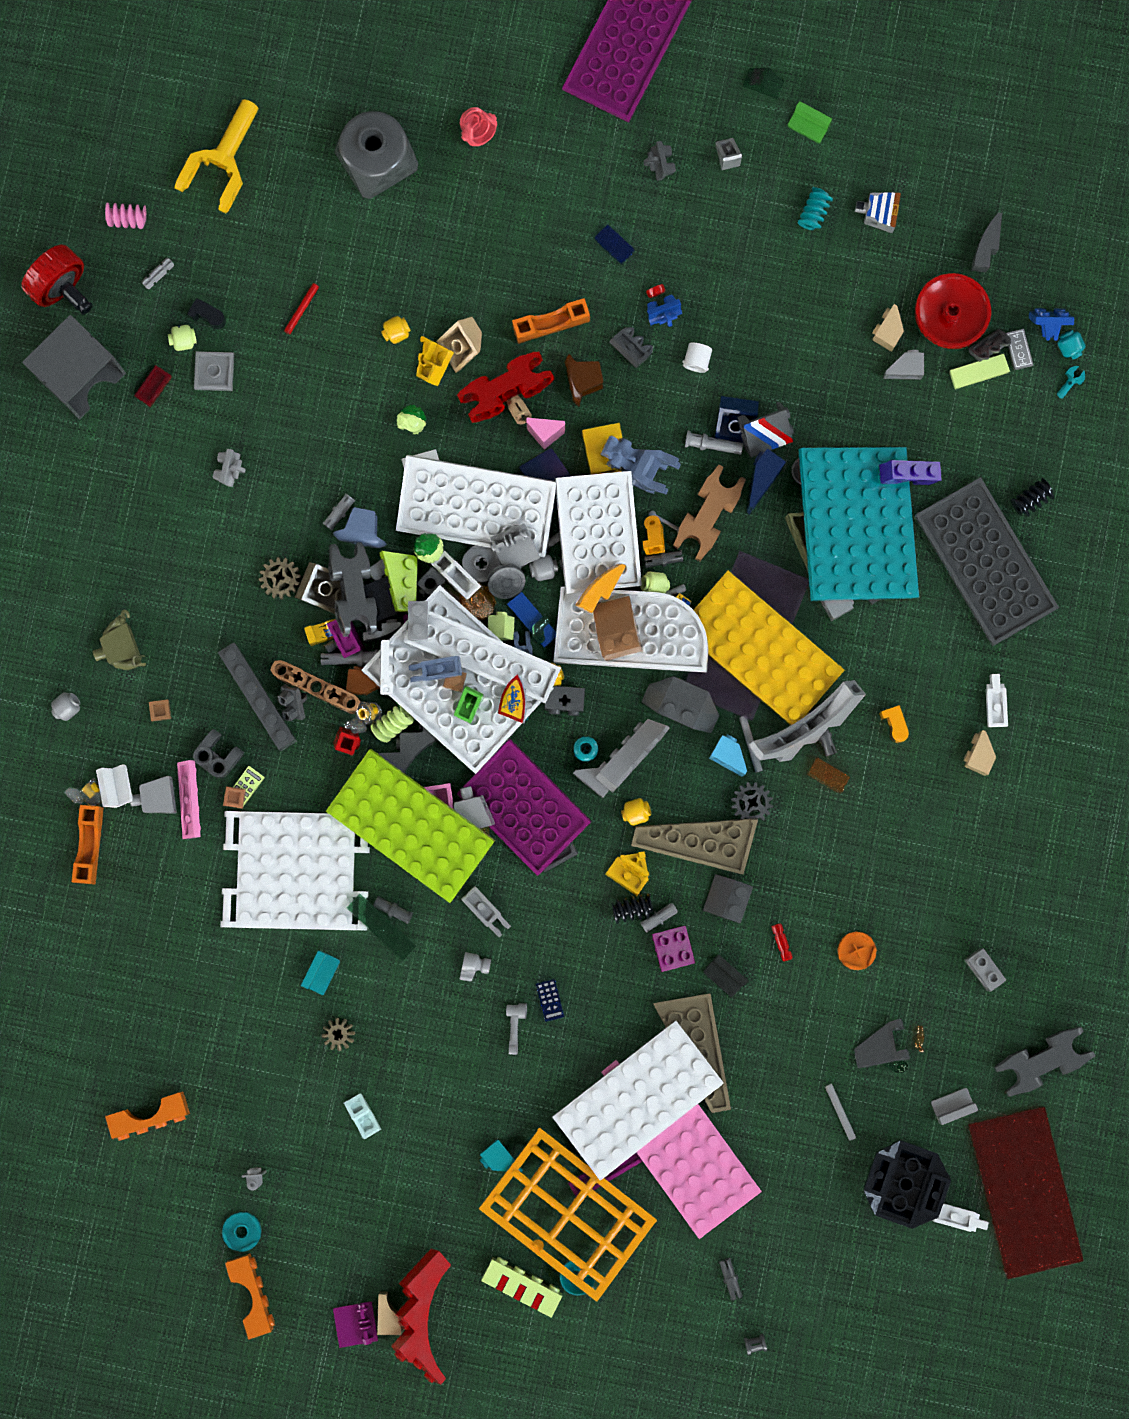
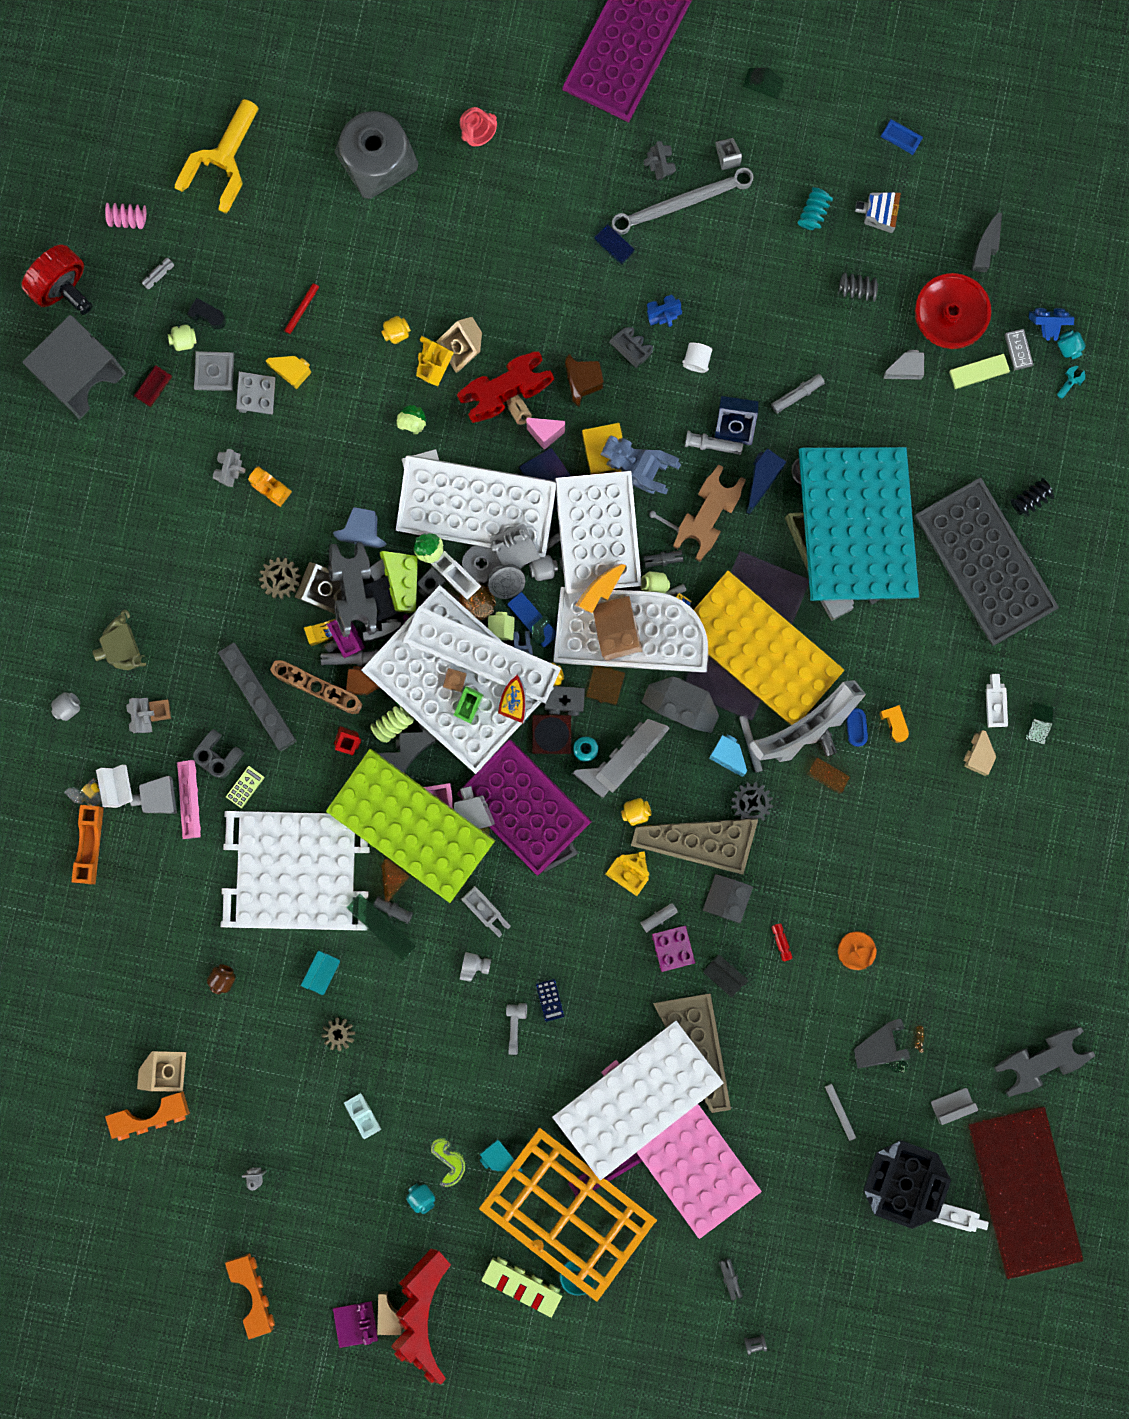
(139, 715): none -> light grey hips
(162, 1072): none -> tan slope
(221, 979): none -> reddish brown head
(230, 1235): teal tile -> none
(234, 797): nougat tile -> none
(255, 393): none -> light grey hinge
(269, 486): none -> light orange piece
(290, 369): none -> yellow slope
(293, 702): dark grey hips -> none
(338, 511): light grey pin -> none
(366, 714): clear piece -> none
(386, 669): white hinge -> none
(393, 879): none -> clear orange slope
(418, 620): light grey plate -> none
(420, 1198): none -> teal head
(437, 669): sand blue hinge -> none
(450, 1158): none -> animal
(551, 734): none -> black tile
(568, 316): orange arch -> none
(605, 684): none -> clear orange piece
(632, 908): black piece -> none
(655, 291): red tile -> none
(655, 541): light orange leg -> none
(682, 201): none -> light grey piece
(766, 431): dark grey panel -> none
(804, 389): none -> light grey pin
(809, 122): bright green panel -> none
(857, 727): none -> blue tile
(858, 286): none -> dark grey piece
(890, 330): tan slope -> none
(901, 136): none -> blue tile
(903, 471): arch -> none
(985, 969): light grey brick -> none
(990, 345): dark grey plate -> none
(1040, 723): none -> clear green slope

